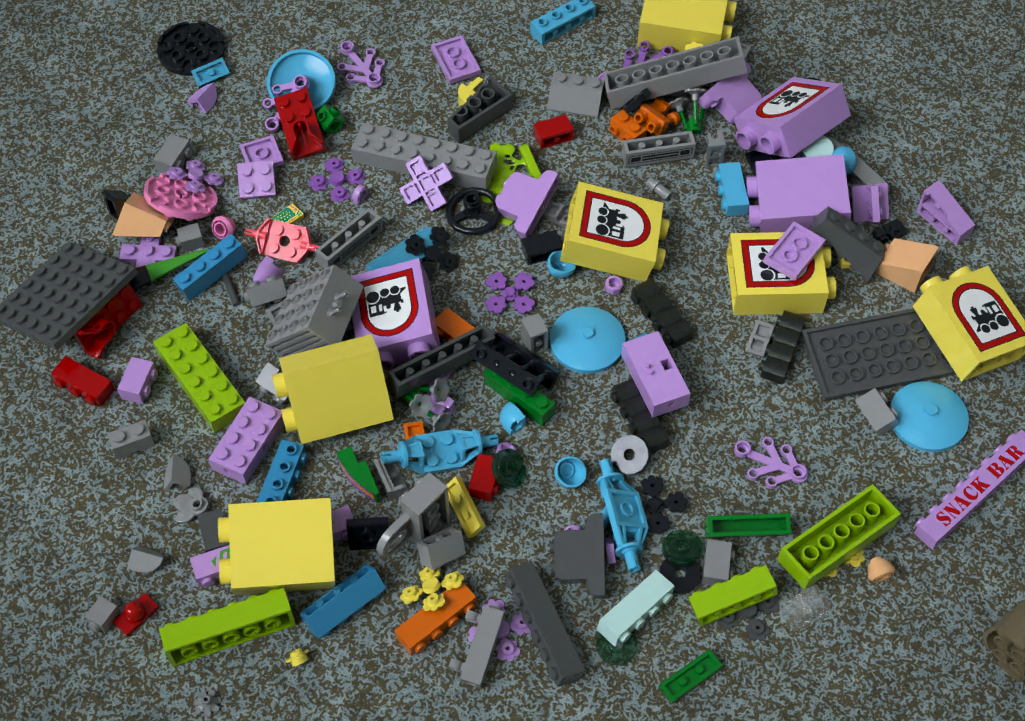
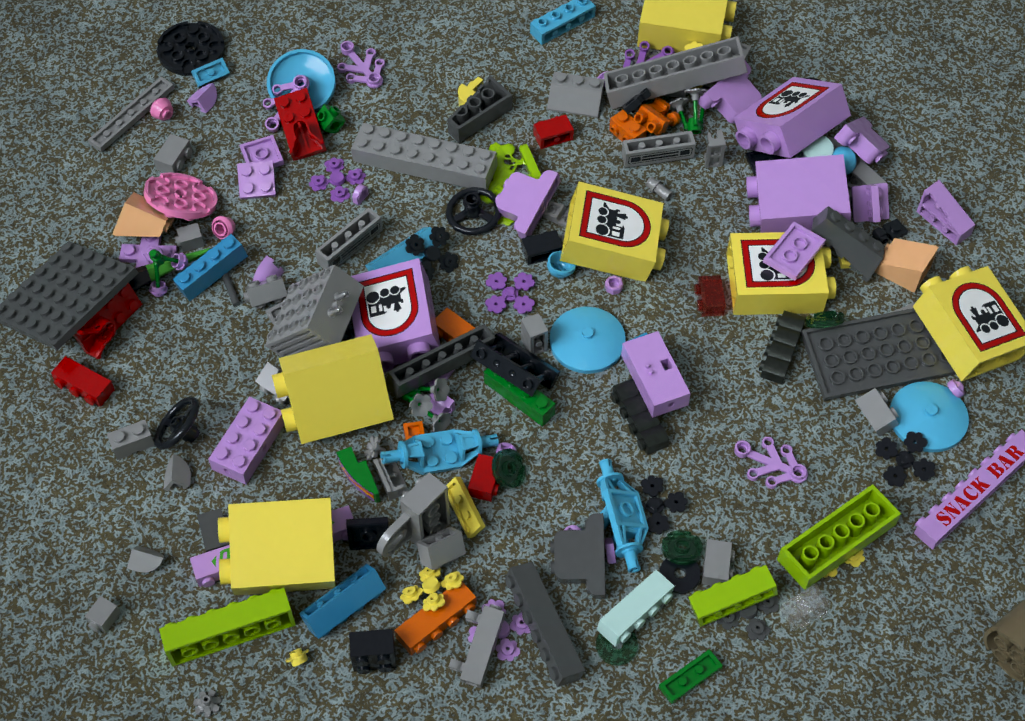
(115, 201): black slope -> none
(130, 114): none -> light grey plate
(135, 614): red tile -> none
(137, 380): lavender brick -> none
(157, 257): none -> lavender plant
(161, 109): none -> bright pink cone
(180, 426): none -> black piece
(188, 504): light grey plate -> none
(195, 173): lavender plant -> none
(199, 377): lime brick -> none
(272, 232): coral plate -> none
(283, 472): dark azure brick -> none
(289, 215): tile -> none
(372, 650): none -> black brick
(373, 448): none -> light grey plant
(426, 183): lavender plate -> none
(455, 59): lavender plate -> none
(512, 418): medium azure brick -> none
(570, 472): medium azure piece -> none
(619, 451): tile -> none
(662, 313): pearl dark grey brick -> none
(711, 296): none -> clear red brick
(732, 189): medium azure brick -> none
(747, 525): green brick -> none
(759, 338): light grey slope -> none
(825, 319): none -> clear green tile
(863, 140): none -> lavender brick
(880, 569): light nougat cone -> none
(905, 459): none -> black plant
(956, 388): none -> lavender tile

